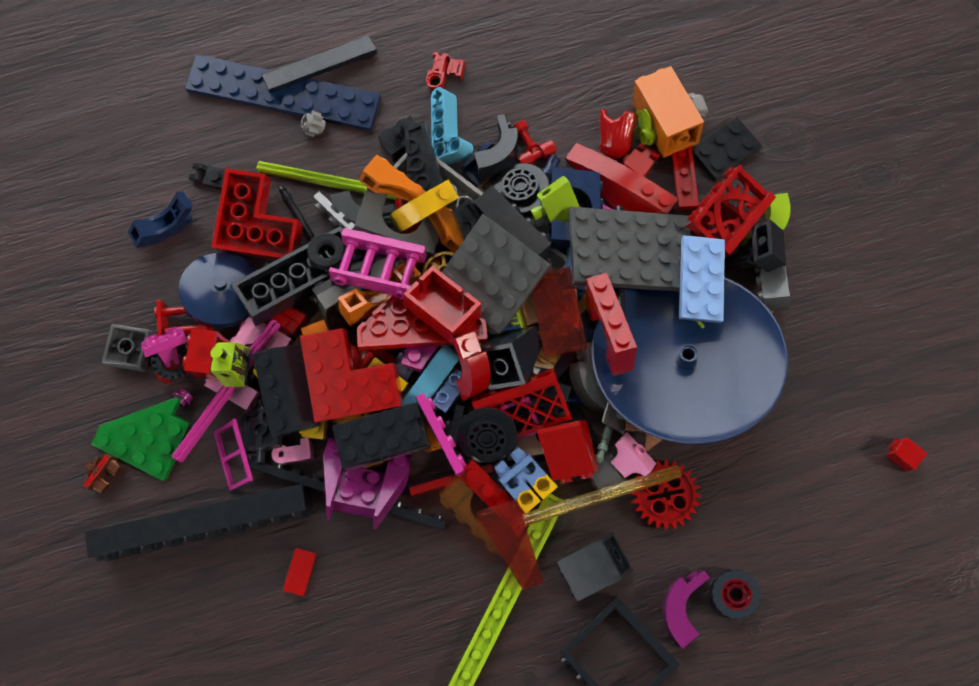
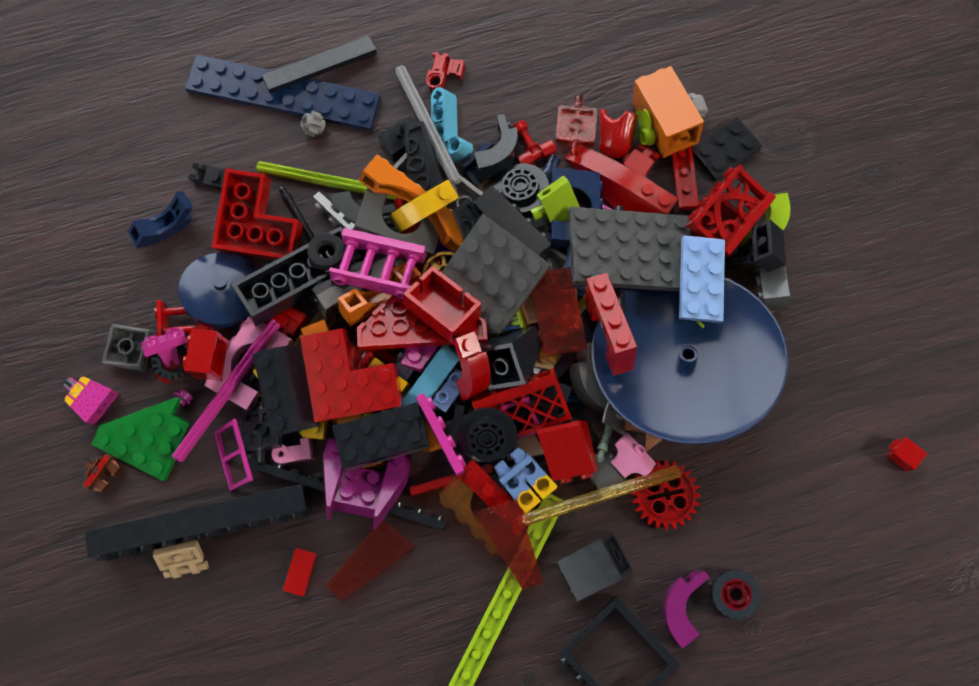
(88, 398): none -> dark pink torso
(180, 559): none -> tan plate
(230, 363): lime torso -> none
(373, 555): none -> clear red wing
(422, 114): none -> light grey axle
(576, 125): none -> clear red plate

